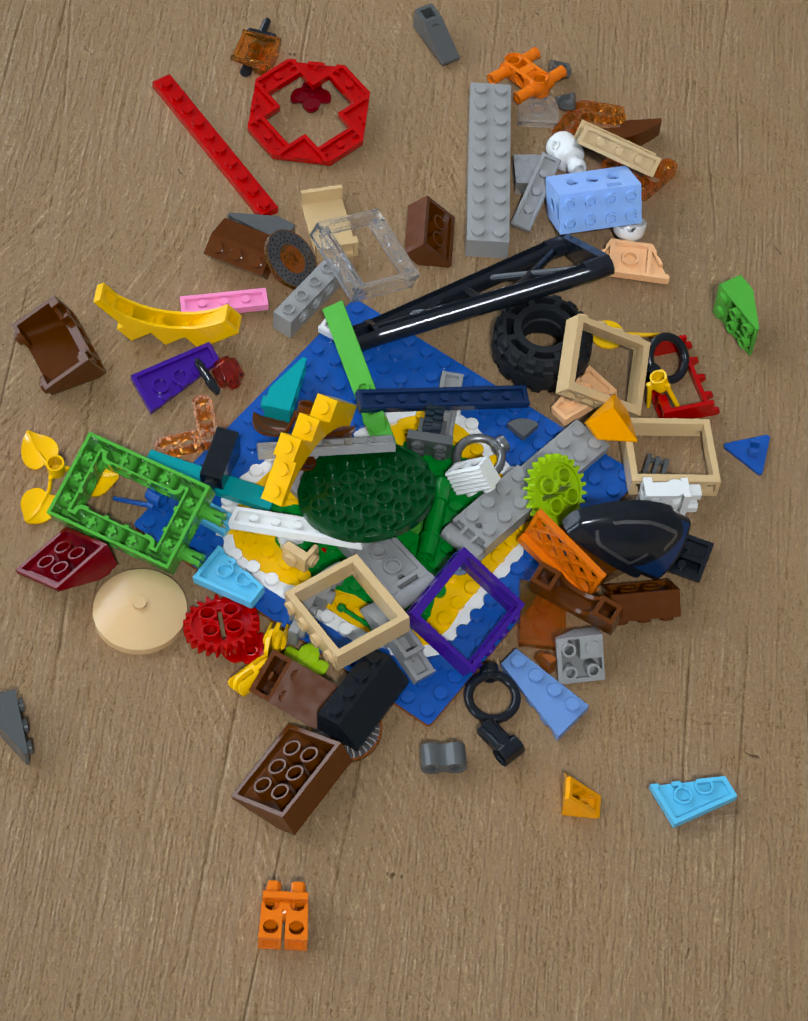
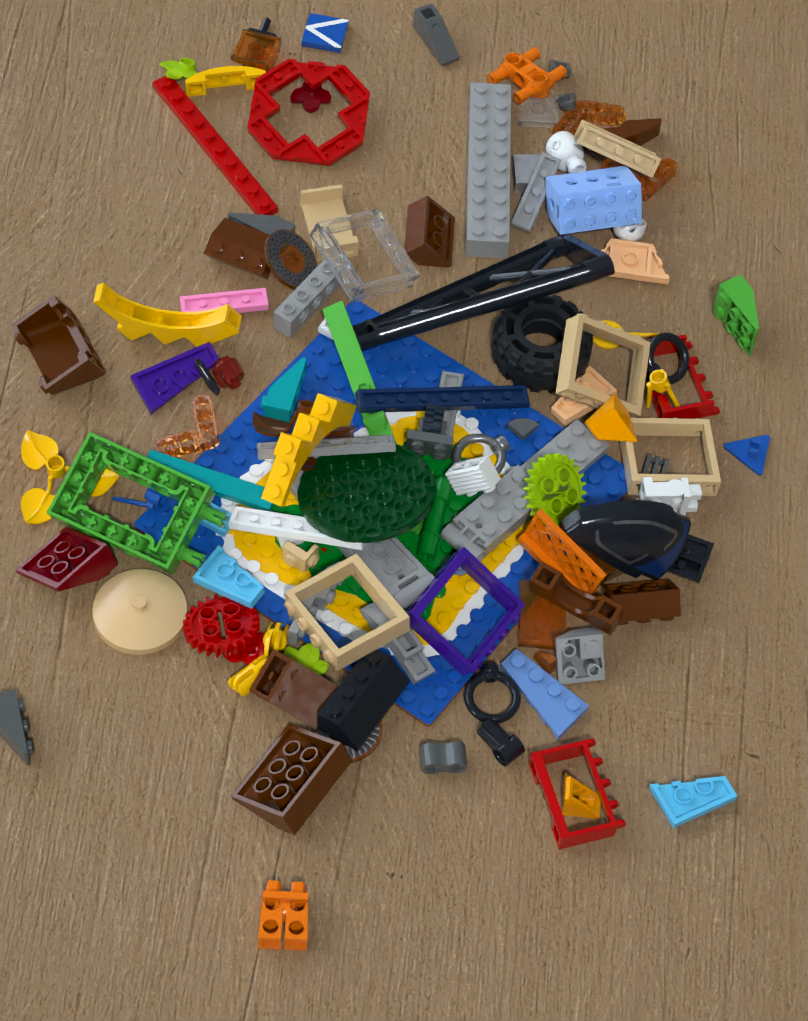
(177, 70): none -> lime plate
(220, 458): black slope -> none
(221, 77): none -> yellow slope
(325, 32): none -> blue tile
(342, 608): green hinge -> none
(559, 828): none -> red hinge

